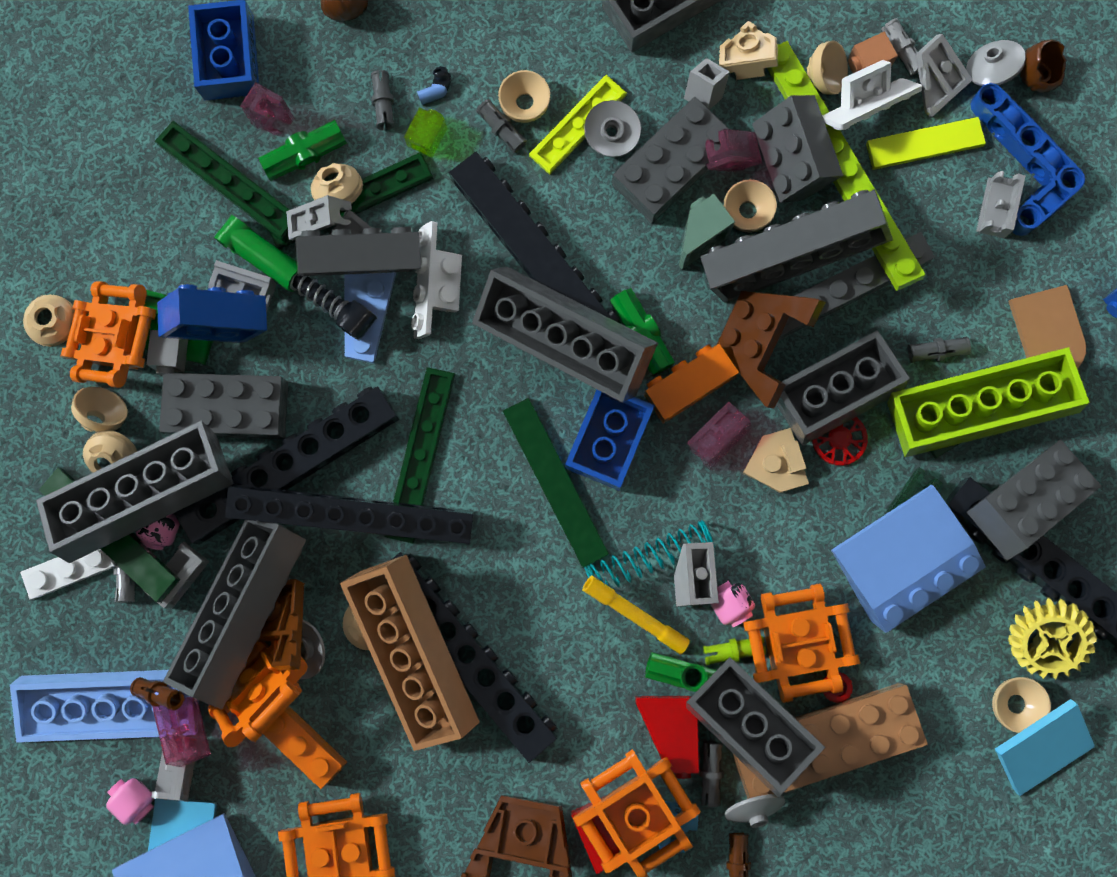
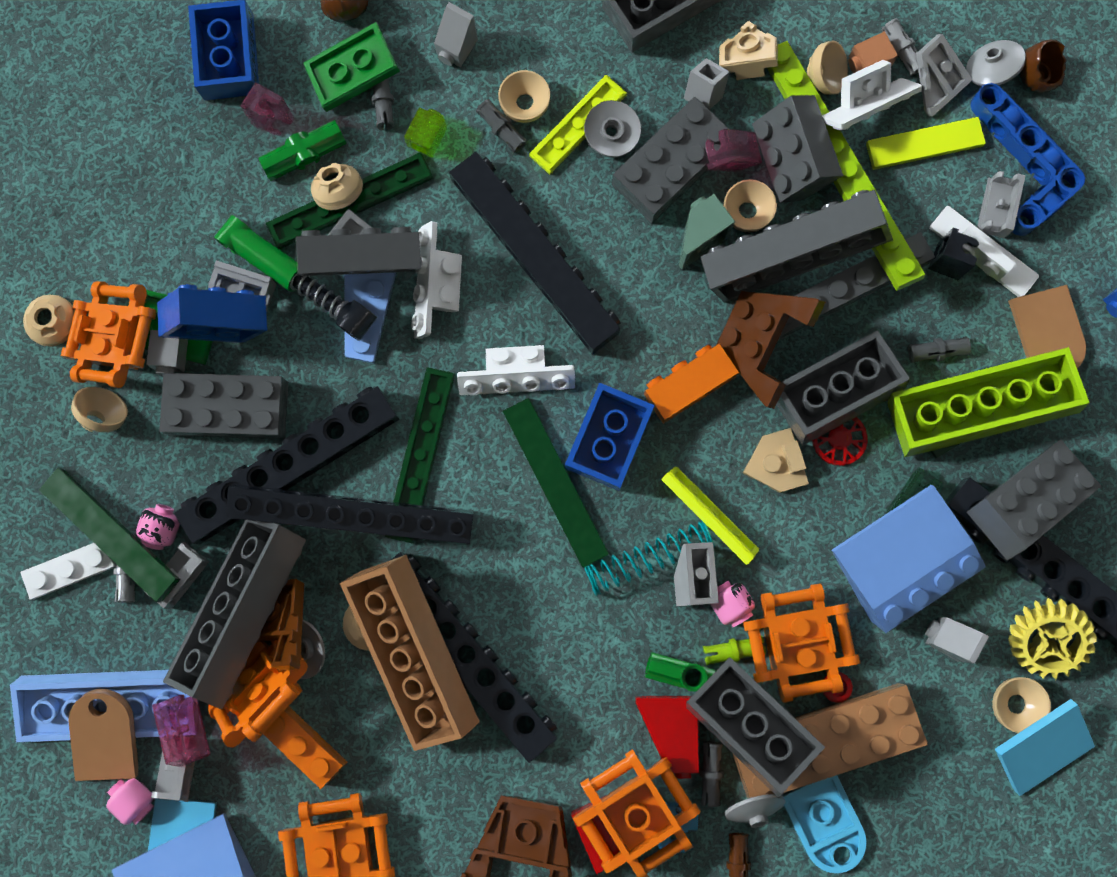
(103, 741): none -> medium nougat tile
(106, 445): tan piece -> none
(133, 492): dark grey brick -> none
(167, 696): reddish brown pin -> none
(225, 179): dark green tile -> none
(317, 215): light grey hinge -> none
(351, 67): none -> green tile
(439, 86): arm -> none
(455, 36): none -> light grey slope
(516, 371): none -> white bracket
(564, 333): dark grey brick -> none
(609, 597): yellow piece -> none
(634, 317): green piece -> none
(710, 514): none -> neon yellow tile
(719, 435): clear pink hinge -> none
(825, 822): none -> medium azure tile
(950, 257): none -> black hinge
(955, 639): none -> light grey slope
(990, 255): none -> white bracket

